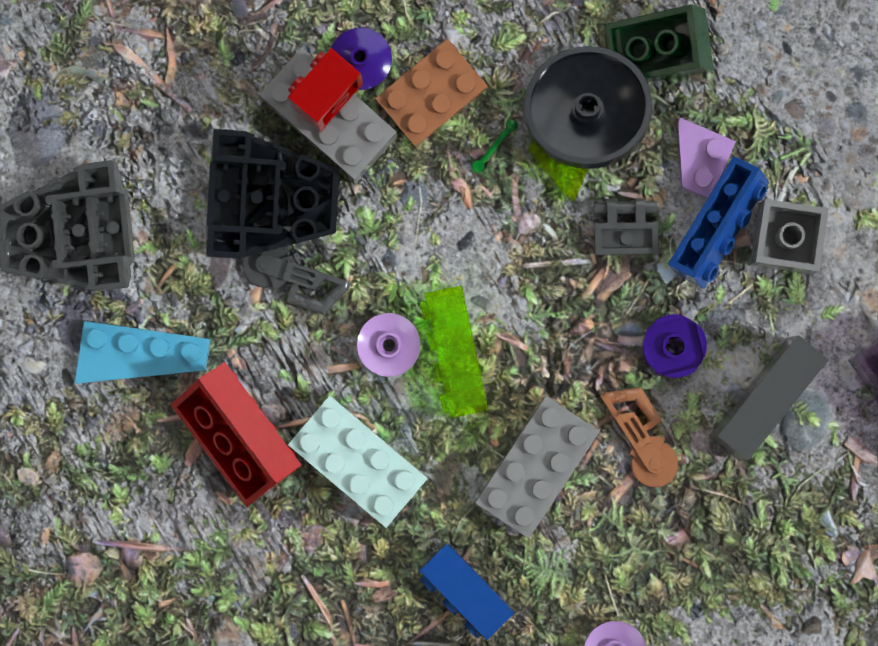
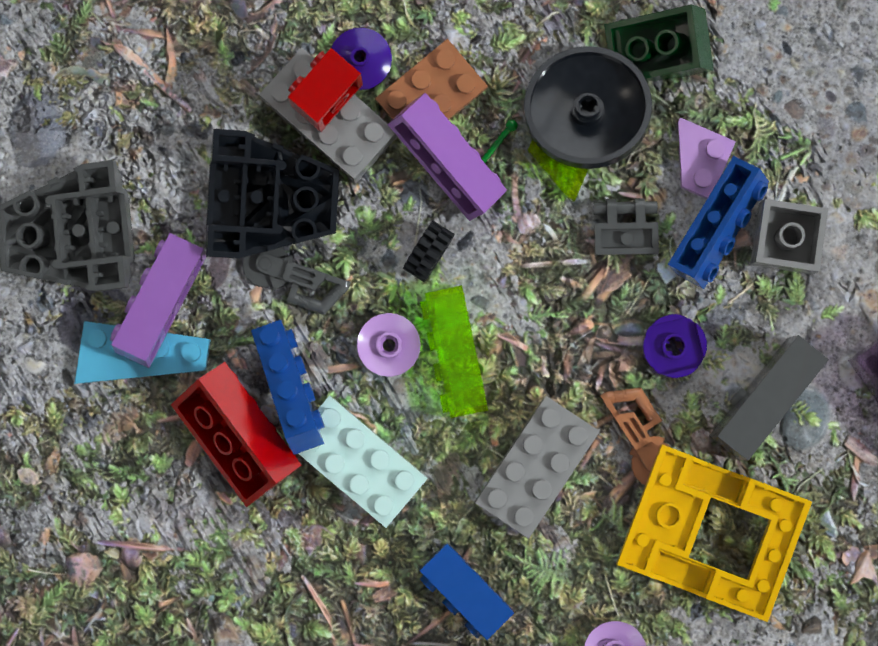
(158, 300): none -> medium lavender brick
(287, 387): none -> blue brick
(428, 251): none -> black tyre
(447, 157): none -> medium lavender brick
(671, 517): none -> yellow piece

